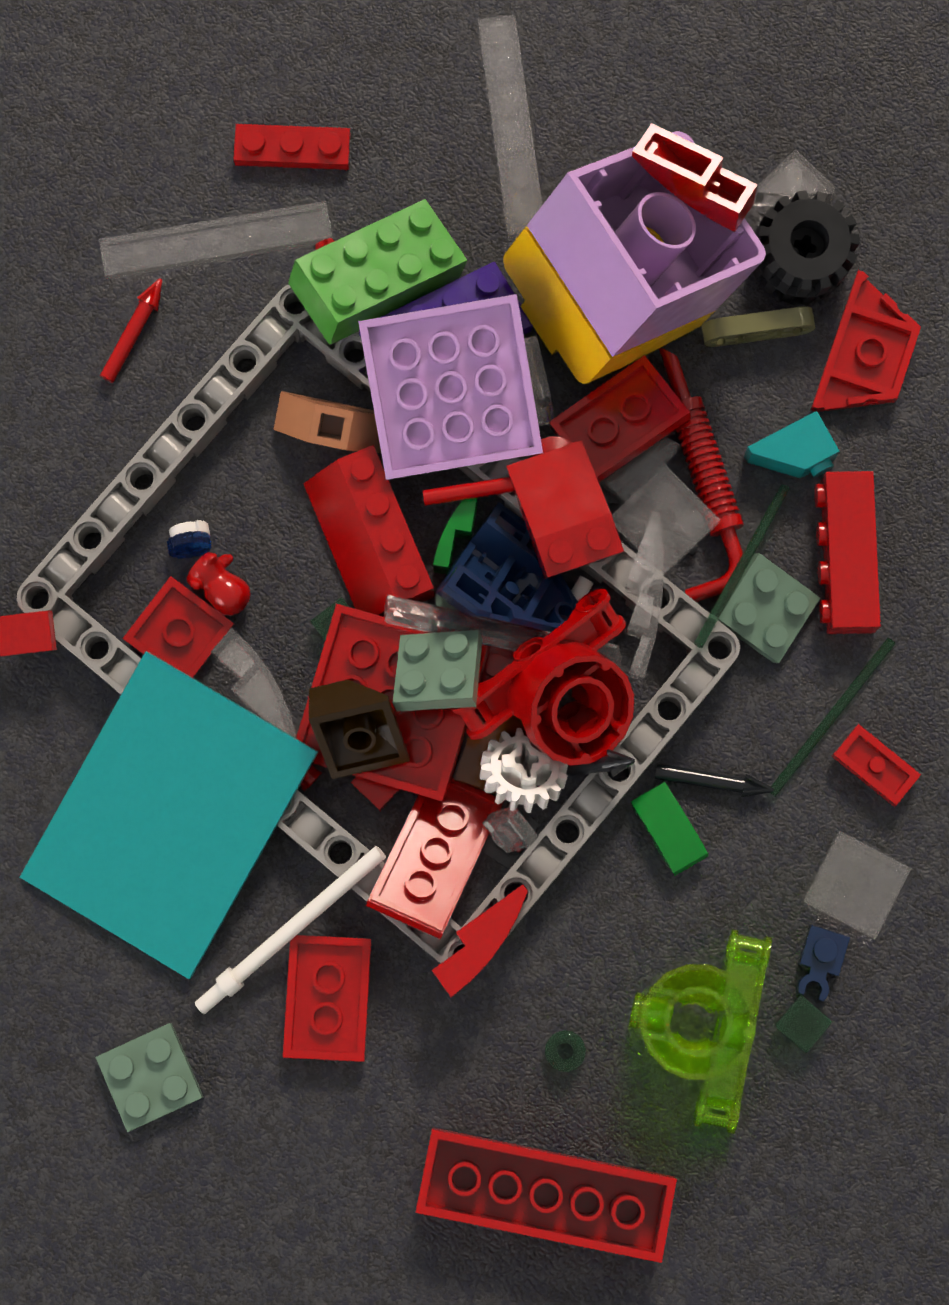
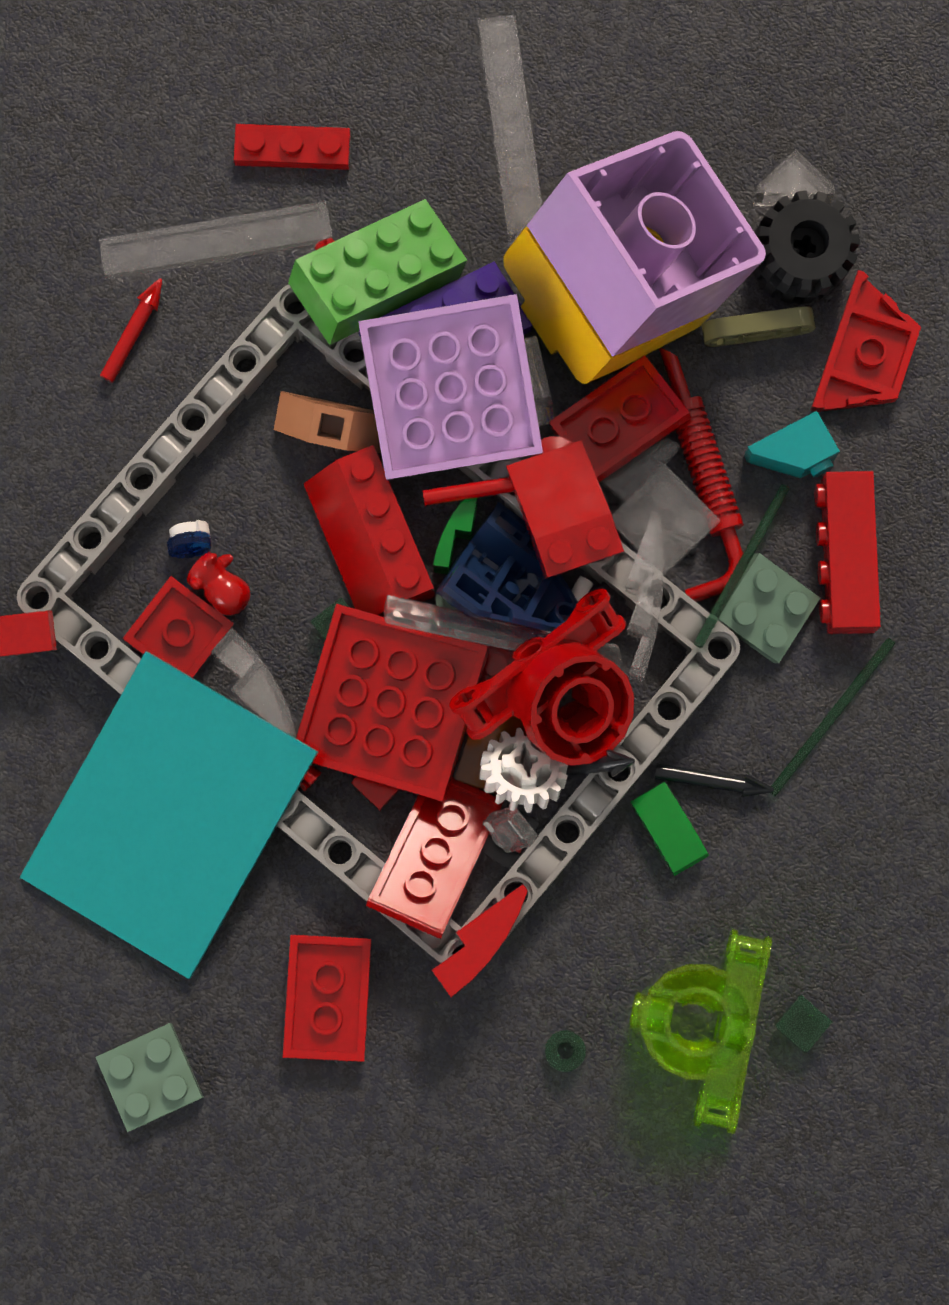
(232, 979): white bar -> none
(355, 728): dark brown slope -> none
(437, 670): sand green plate -> none
(546, 1195): red brick -> none
(695, 176): red slope -> none
(823, 955): dark blue plate -> none
(856, 885): clear tile -> none
(876, 765): red plate -> none

